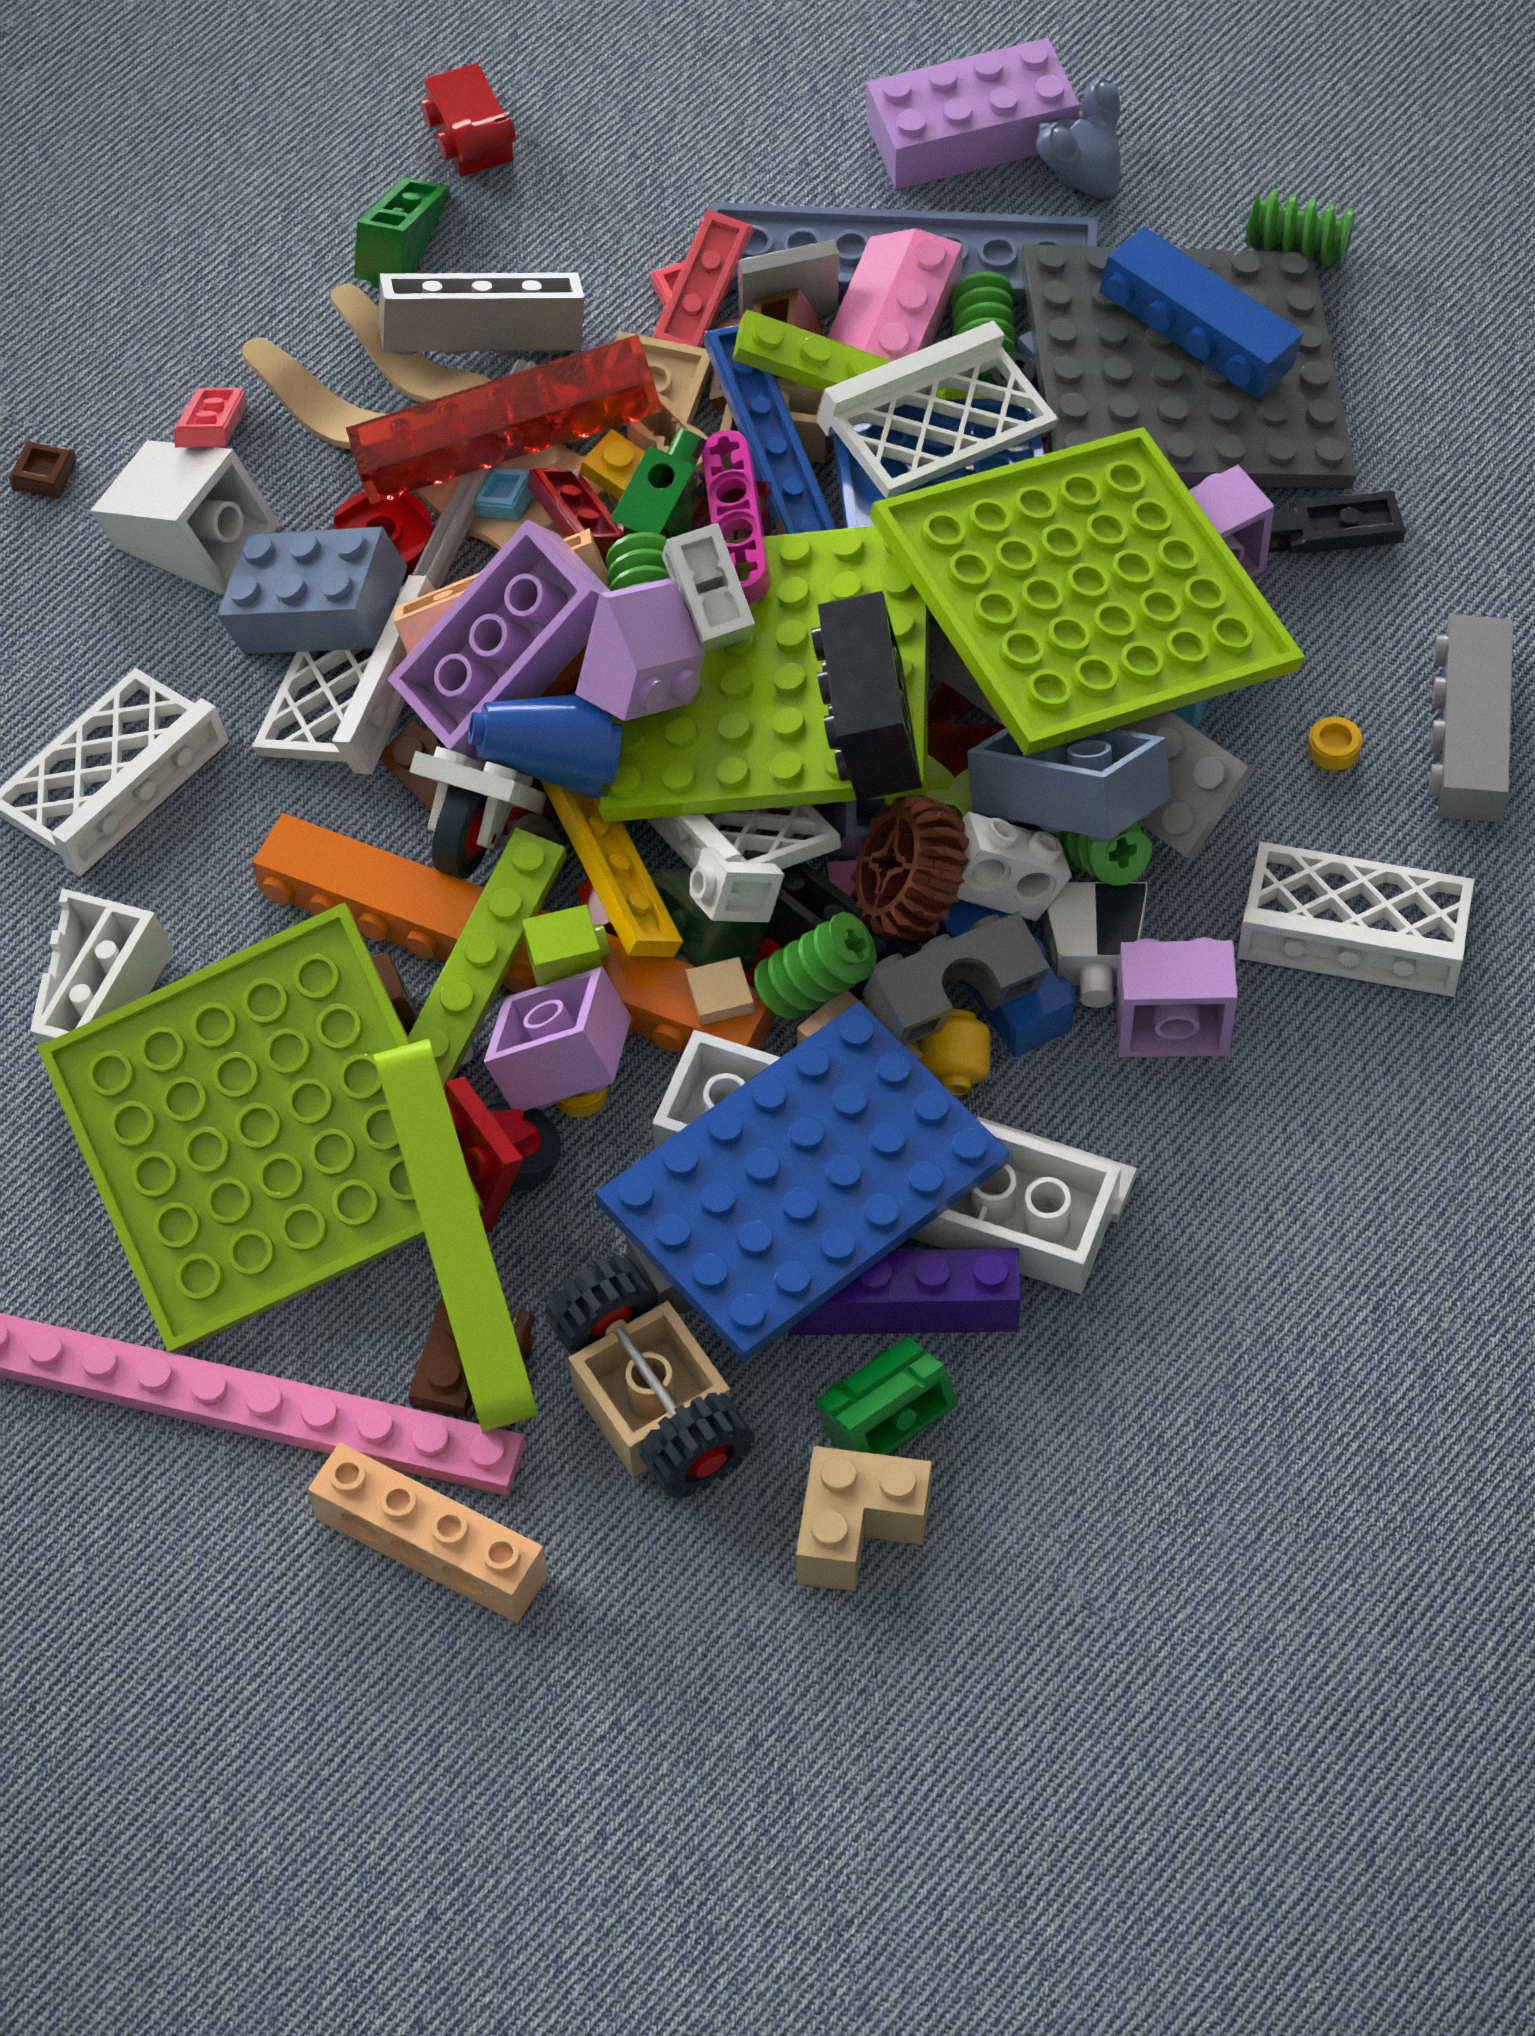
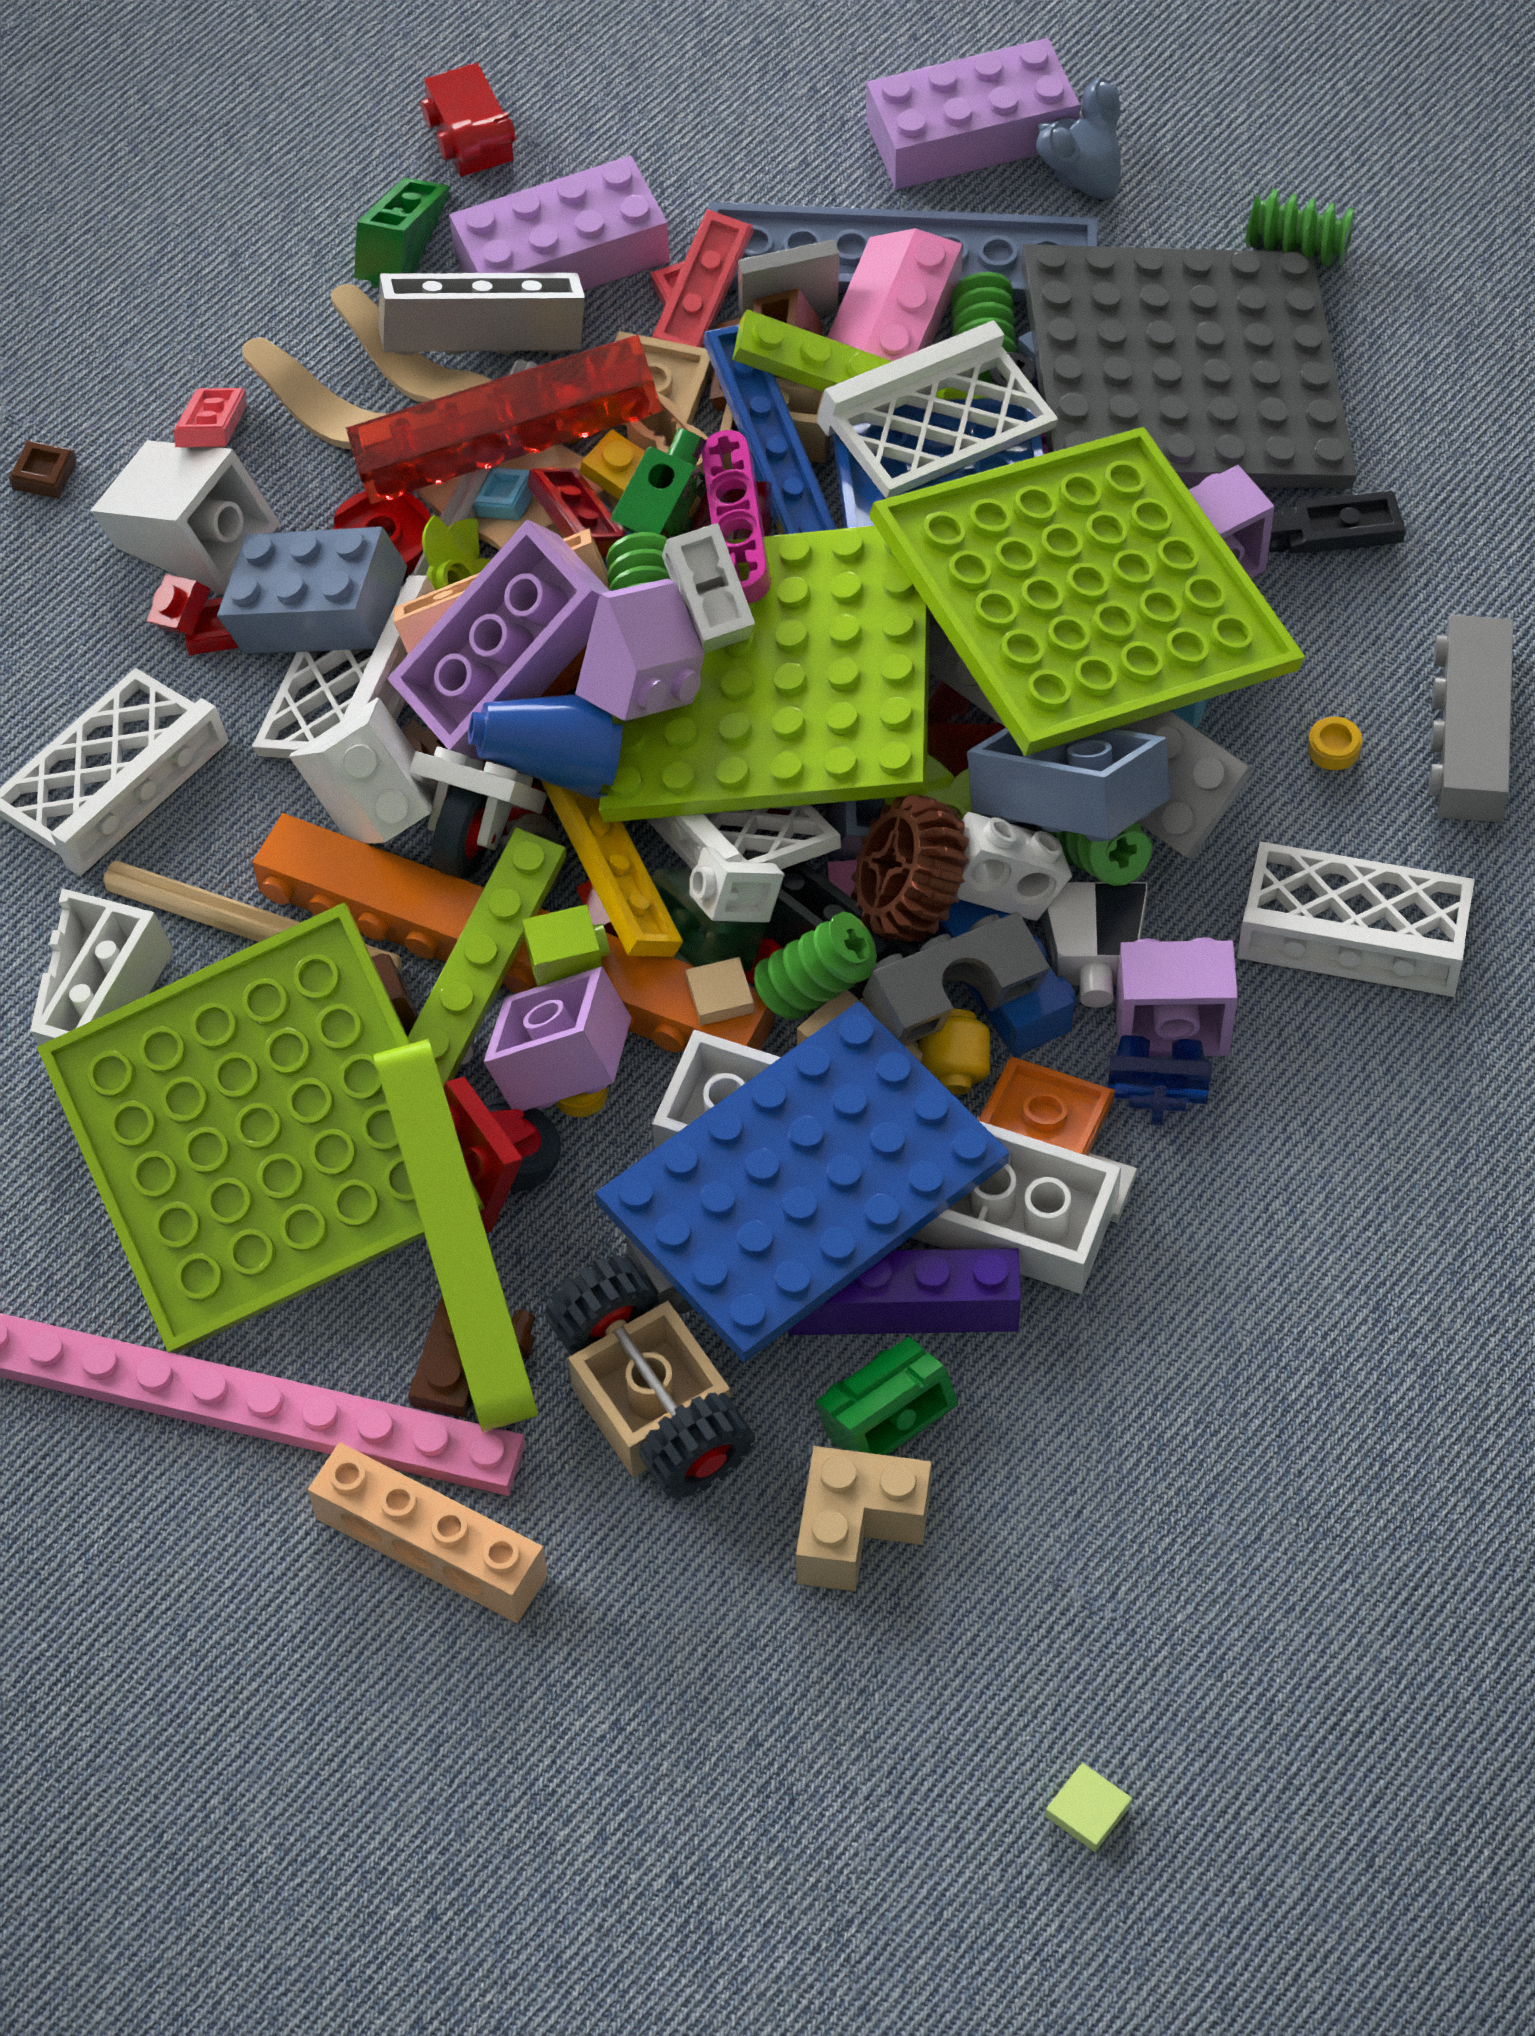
(178, 604): none -> red plate
(202, 905): none -> tan axle
(209, 632): none -> red tile
(365, 777): none -> white slope
(452, 551): none -> lime plate
(582, 224): none -> lavender brick
(867, 697): black brick -> none
(1048, 1106): none -> orange tile
(1088, 1807): none -> yellowish green tile
(1159, 1082): none -> clear blue hips
(1200, 312): blue brick -> none

